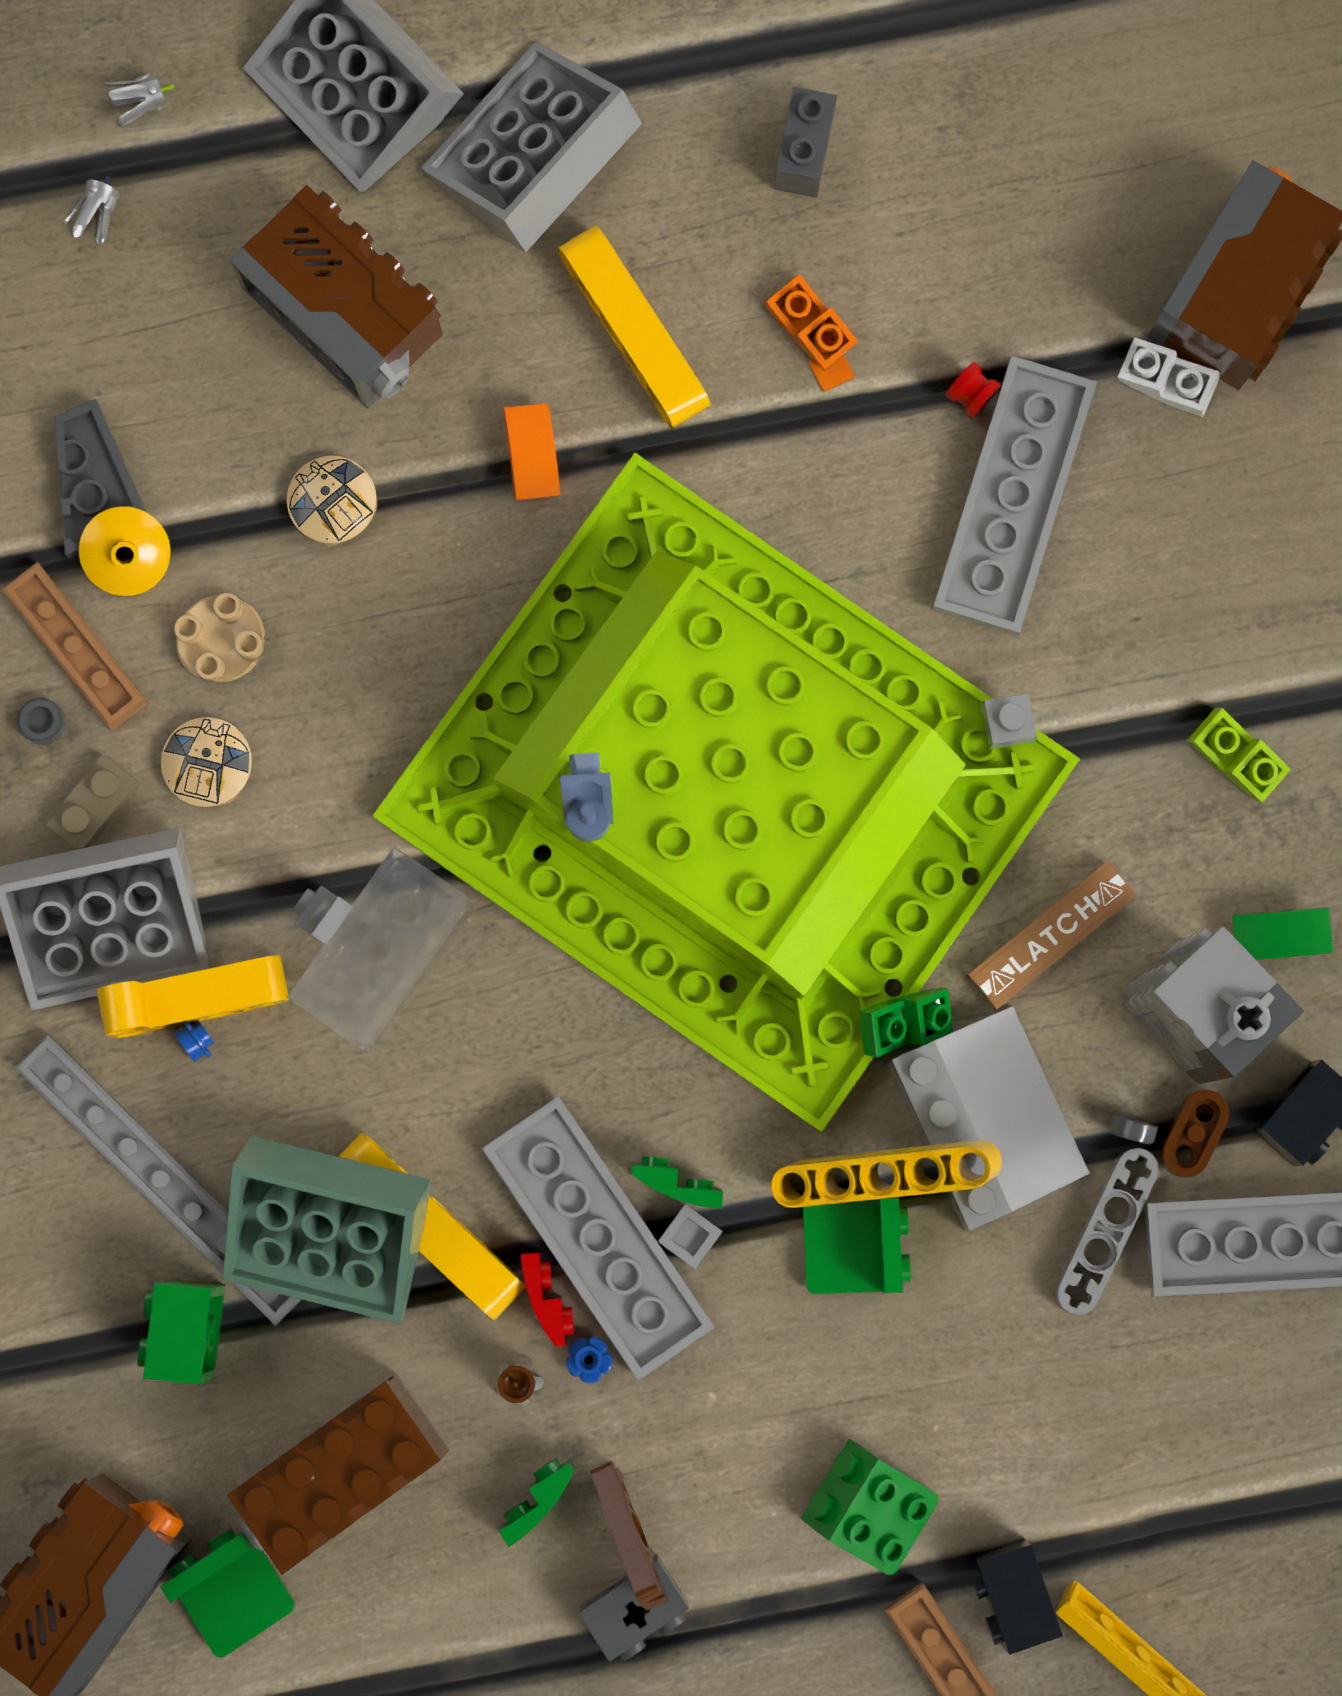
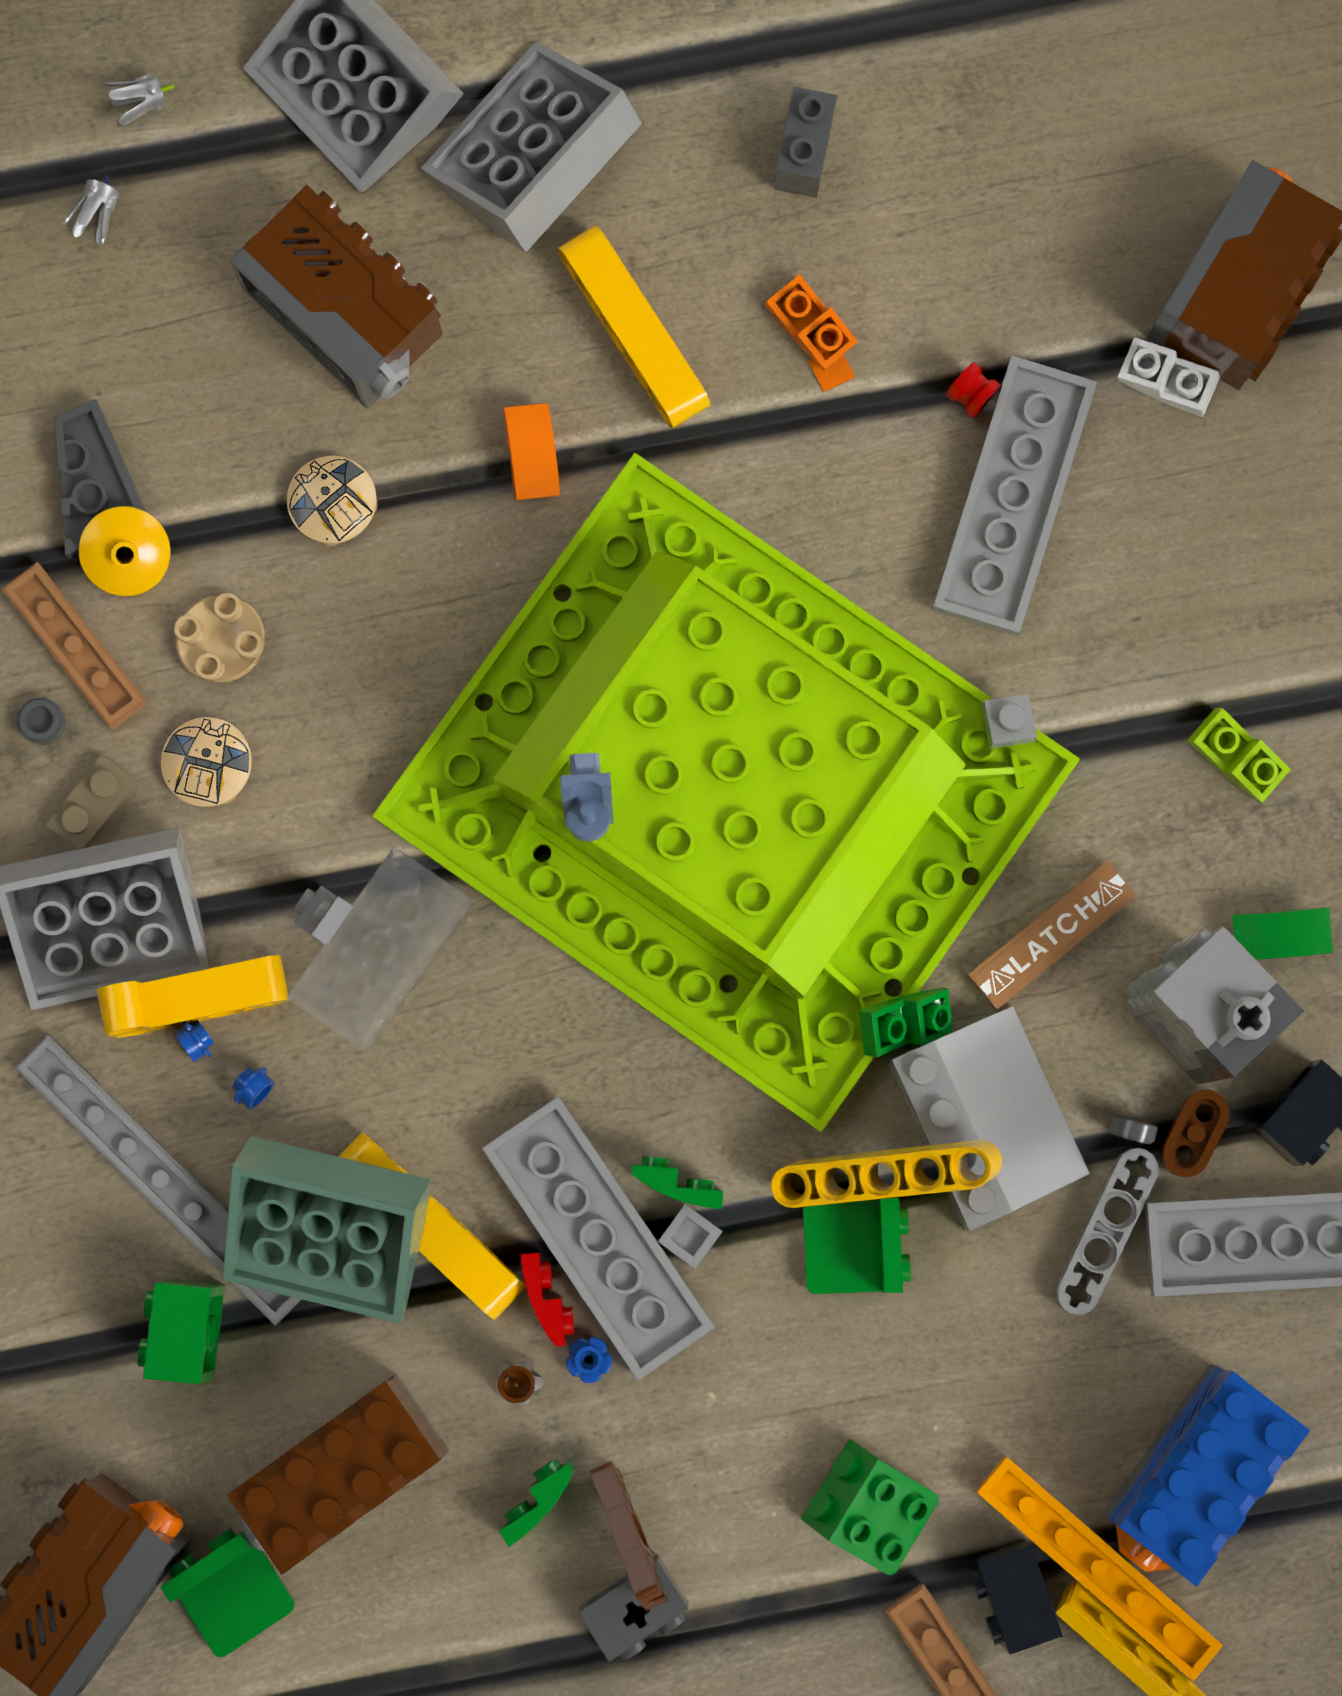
(252, 1087): none -> blue plate
(1099, 1568): none -> light orange plate
(1202, 1475): none -> blue piece

